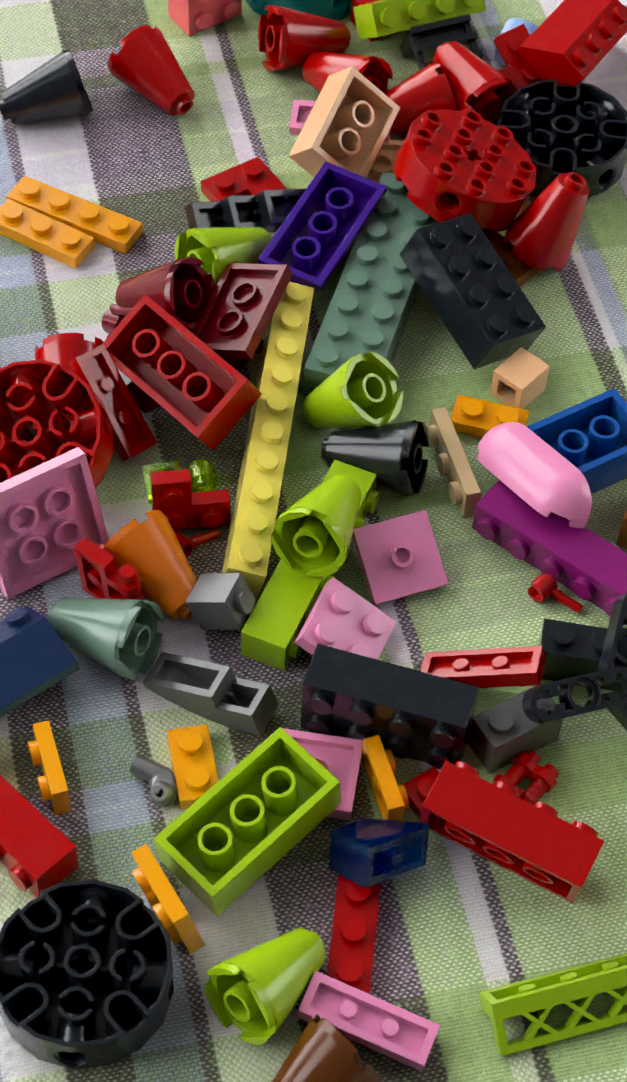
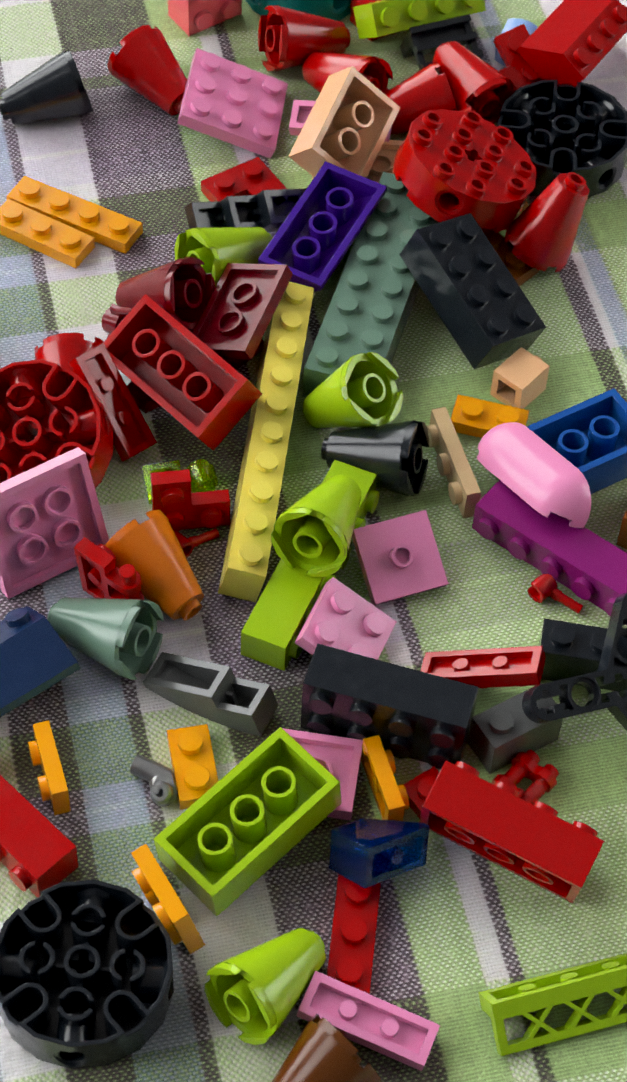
(221, 601): dark grey brick -> none
(233, 103): none -> bright pink plate

